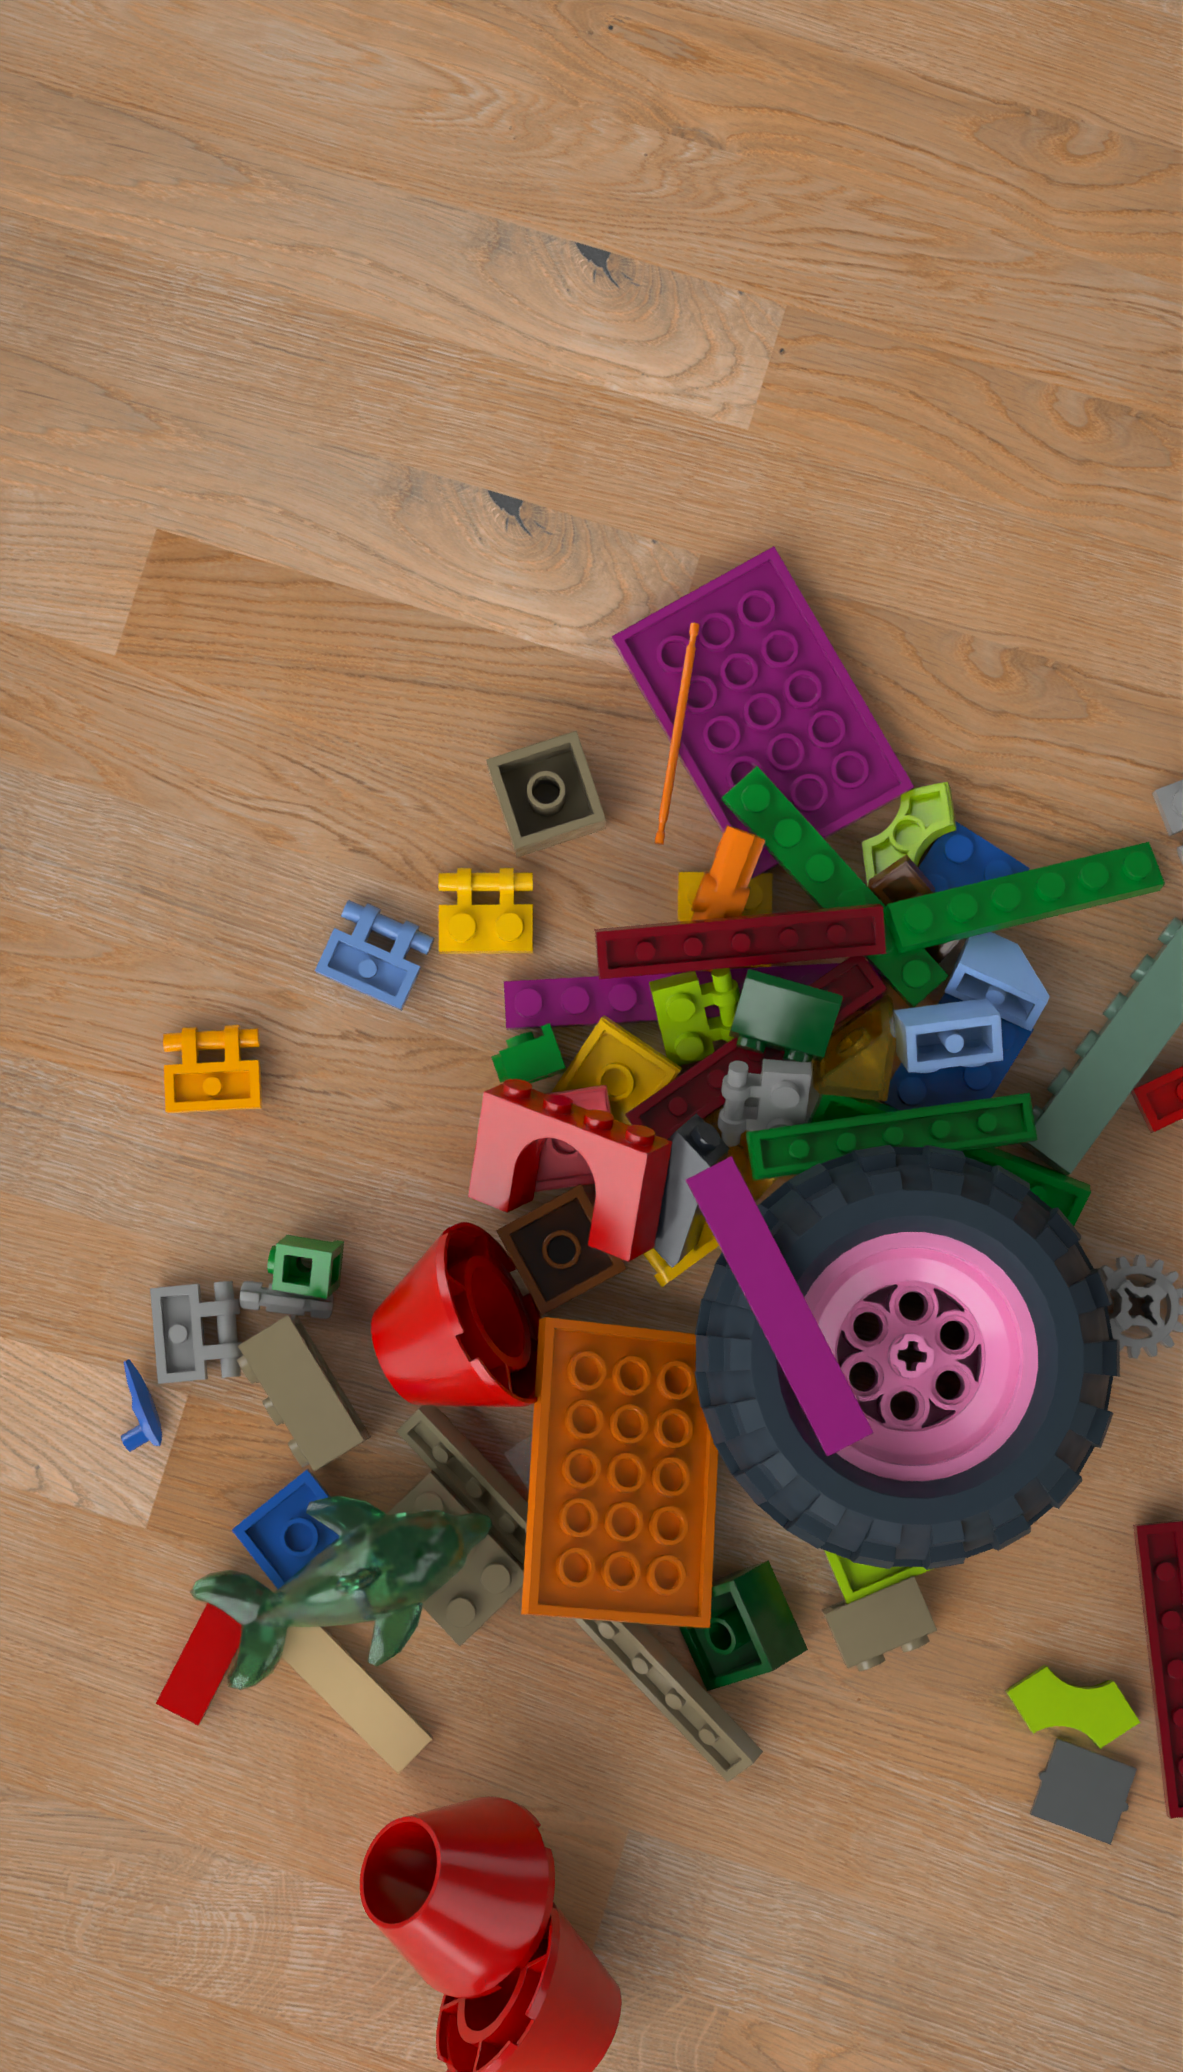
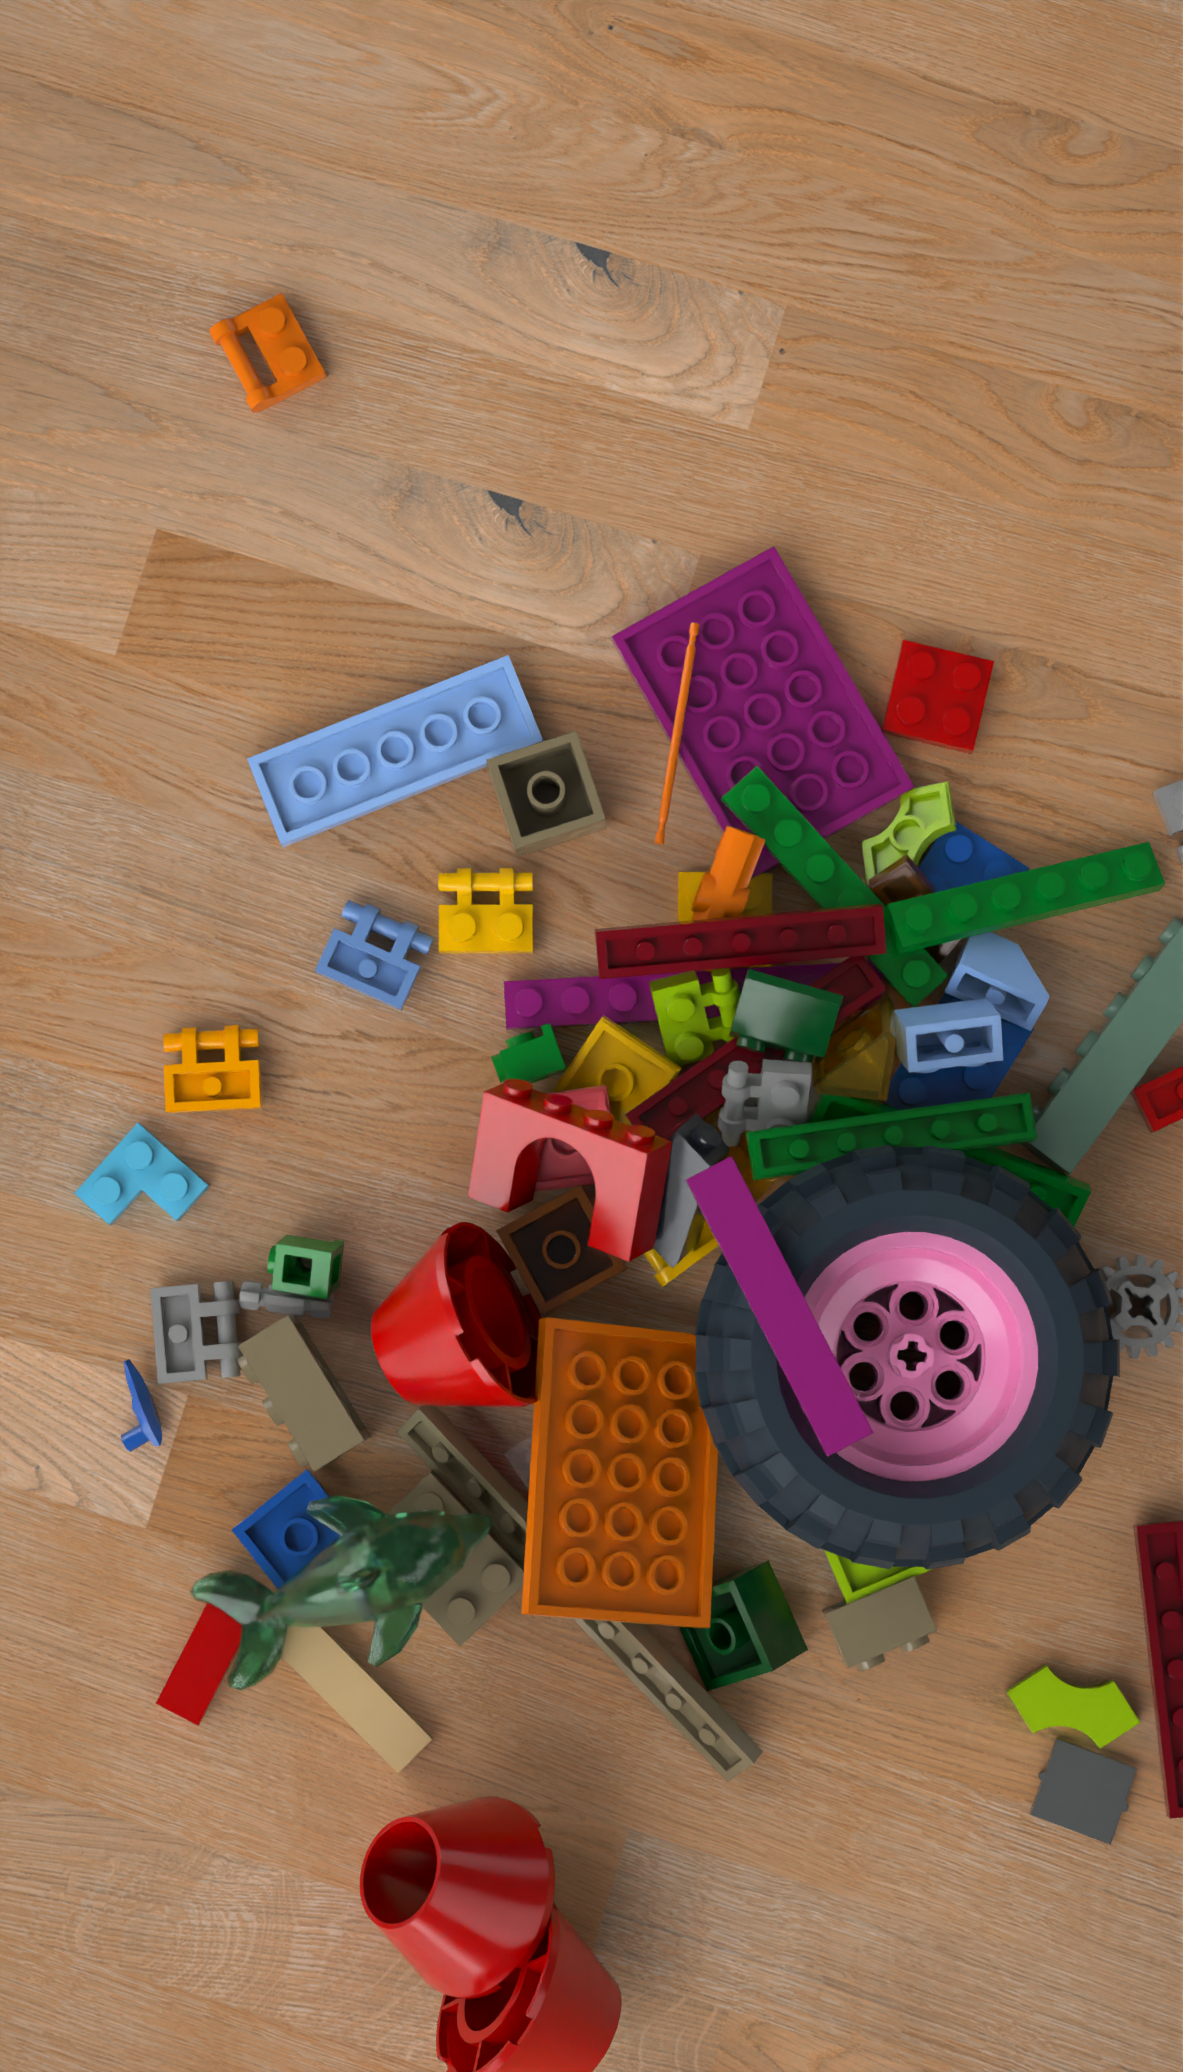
(137, 1166): none -> medium azure plate
(281, 346): none -> orange plate
(394, 751): none -> light blue plate
(937, 696): none -> red plate

